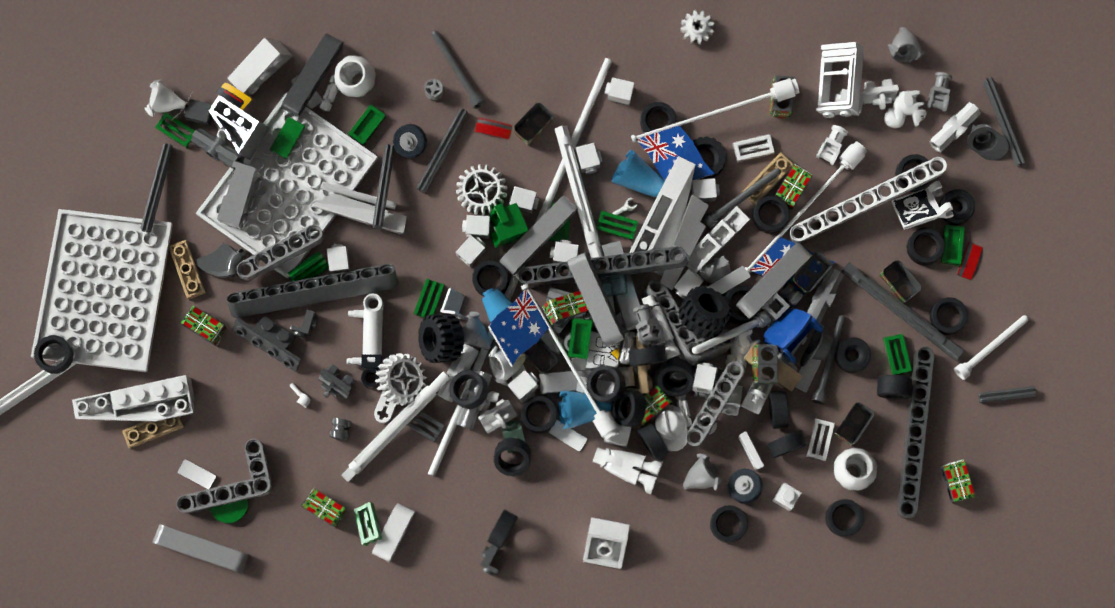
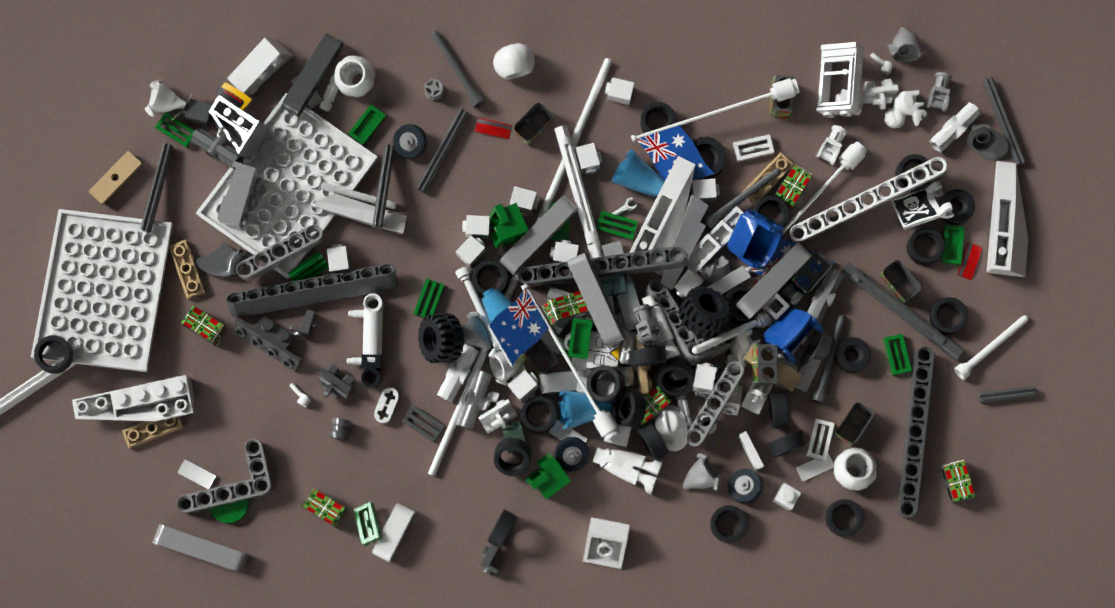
(106, 186): none -> tan tile
(287, 138): green tile -> none
(395, 427): white piece -> none
(399, 394): white gear -> none
(453, 304): white bracket -> none
(457, 381): black tyre -> none
(464, 275): none -> white piece
(475, 174): white gear -> none
(514, 61): none -> white piece
(548, 477): none -> green plate
(572, 454): none -> black wheel
(691, 22): white gear -> none
(755, 239): none -> blue piece
(814, 468): none -> white sticker
(886, 65): none -> white hand
(894, 387): black tyre -> none
(1008, 226): none -> white wedge

